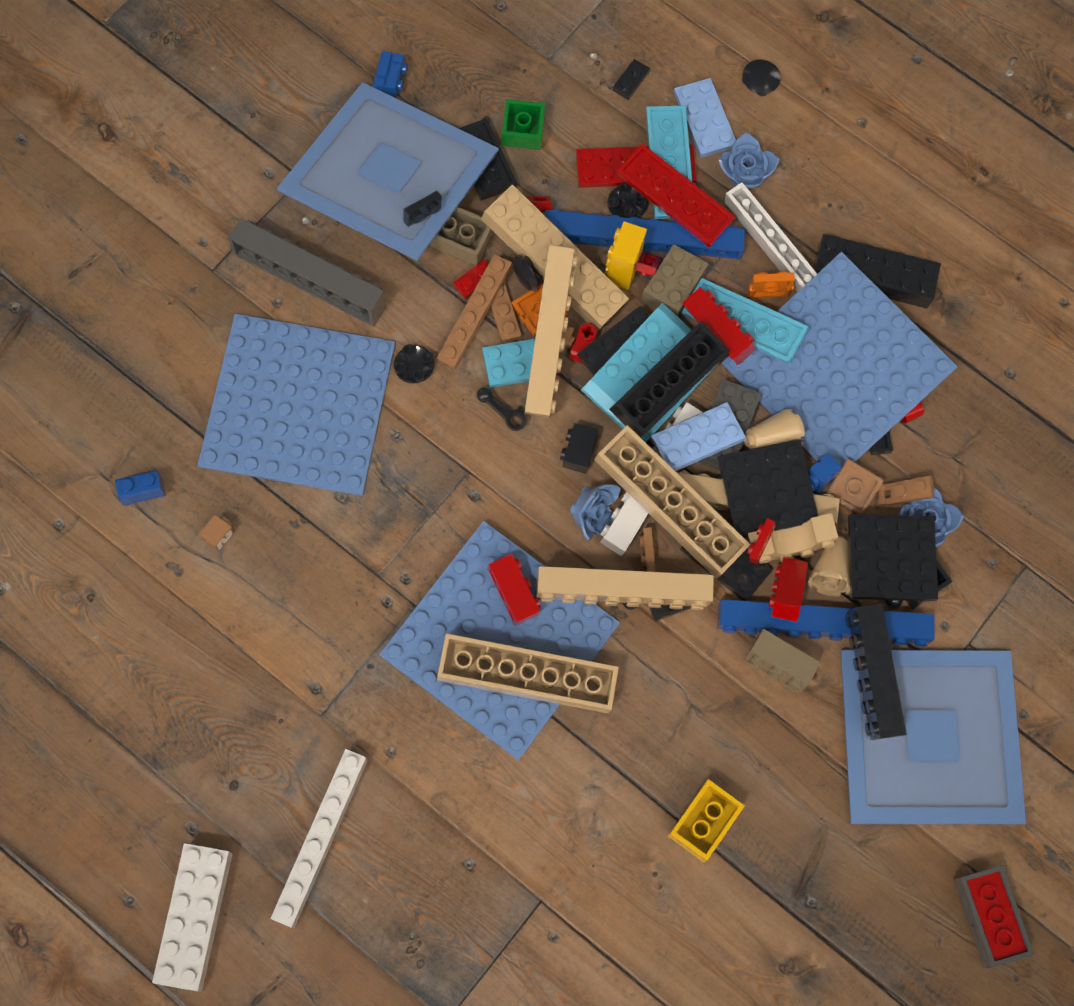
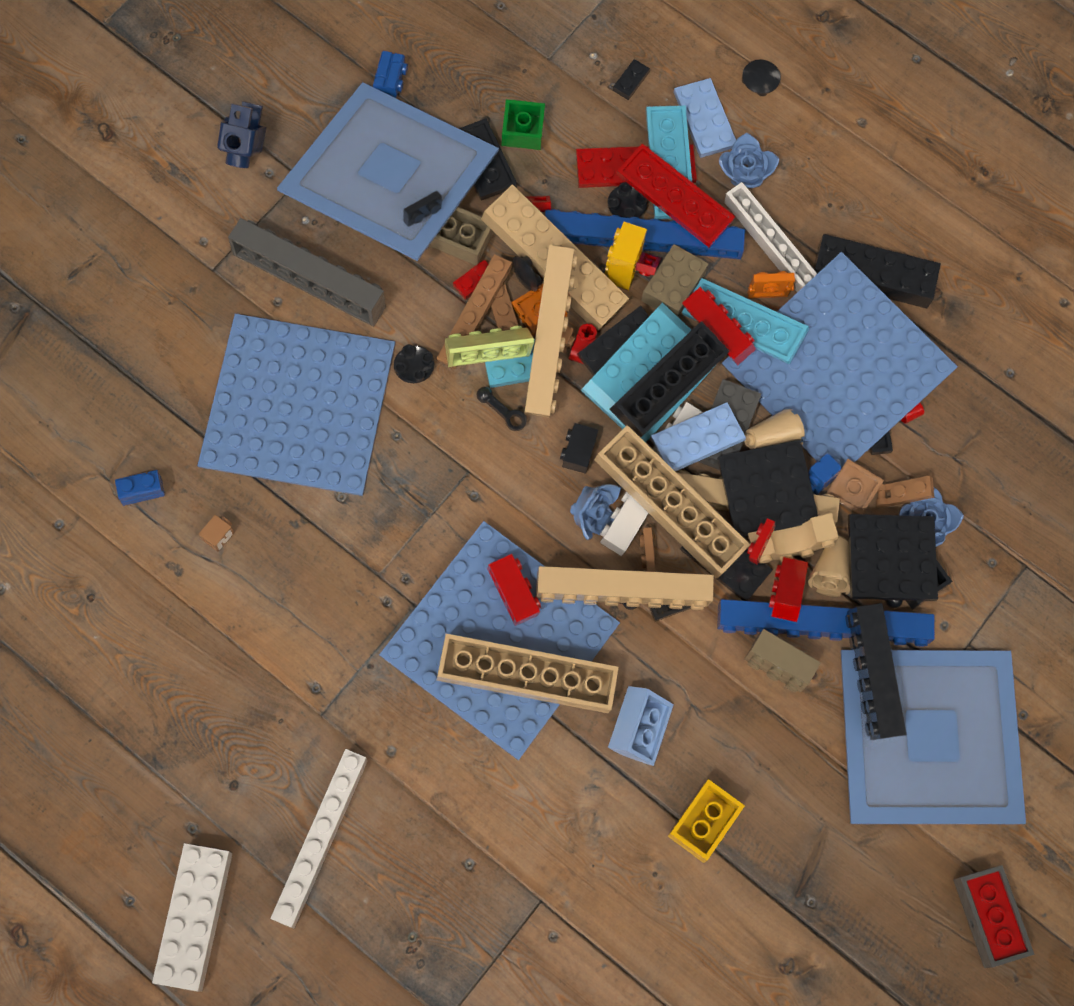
(246, 128): none -> dark blue piece
(488, 347): none -> yellowish green slope
(641, 725): none -> light blue slope

